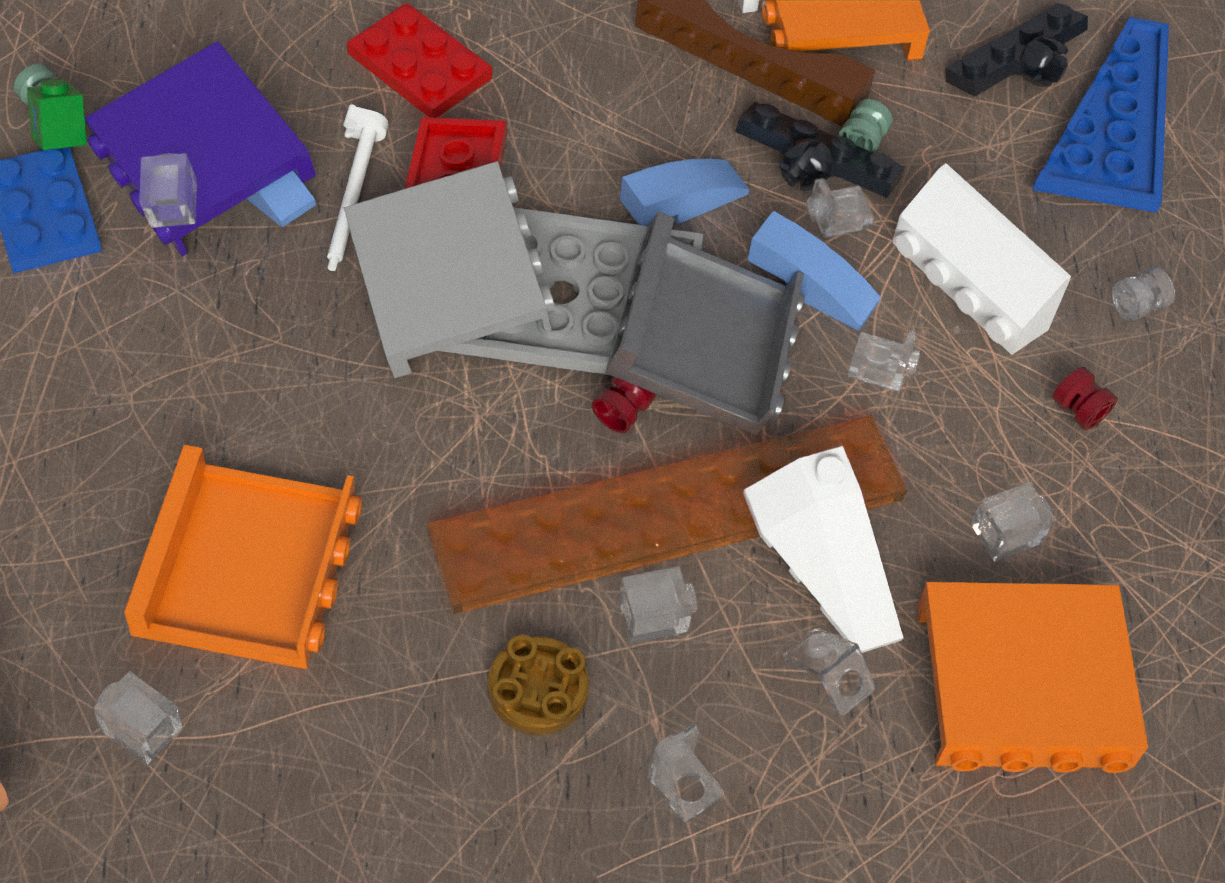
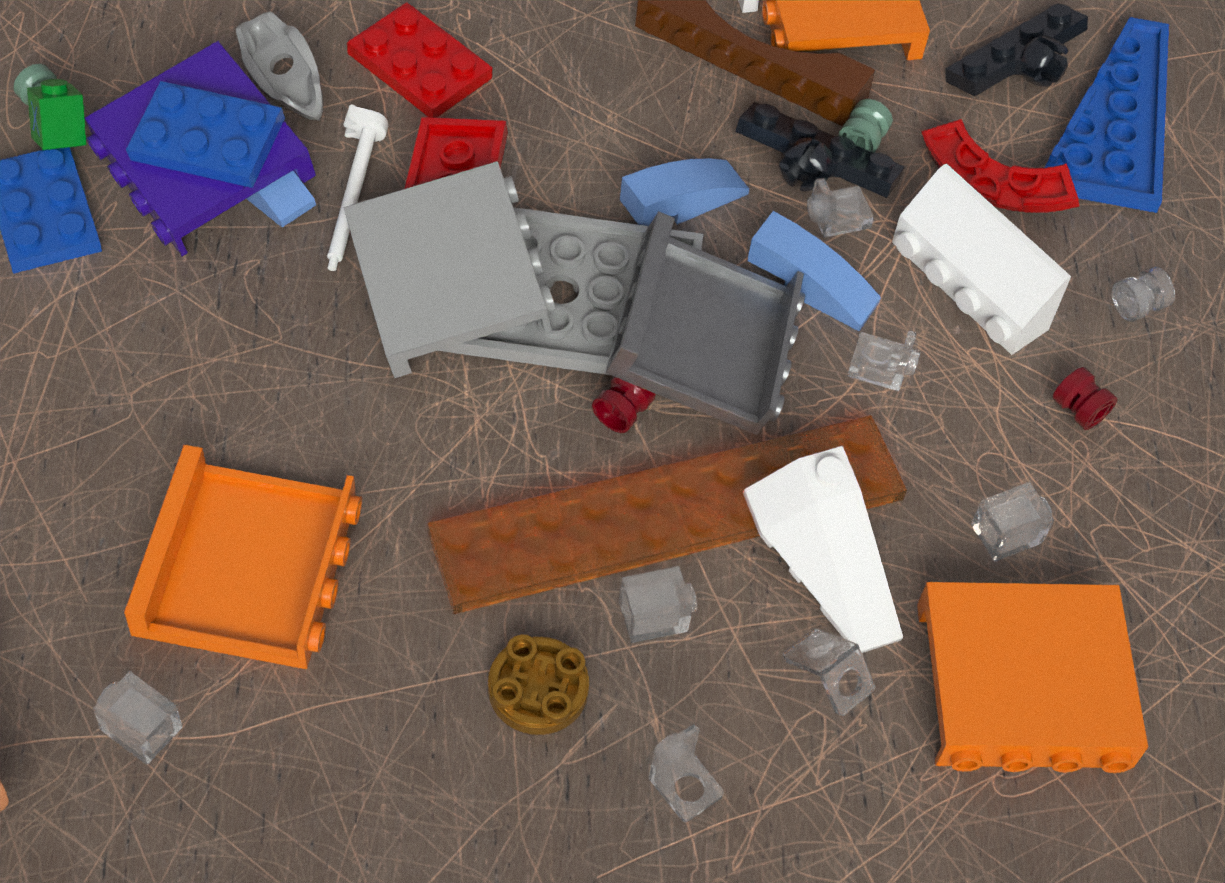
(168, 190): clear brick -> none
(206, 134): none -> blue plate
(266, 42): none -> light grey piece
(1003, 186): none -> red tile

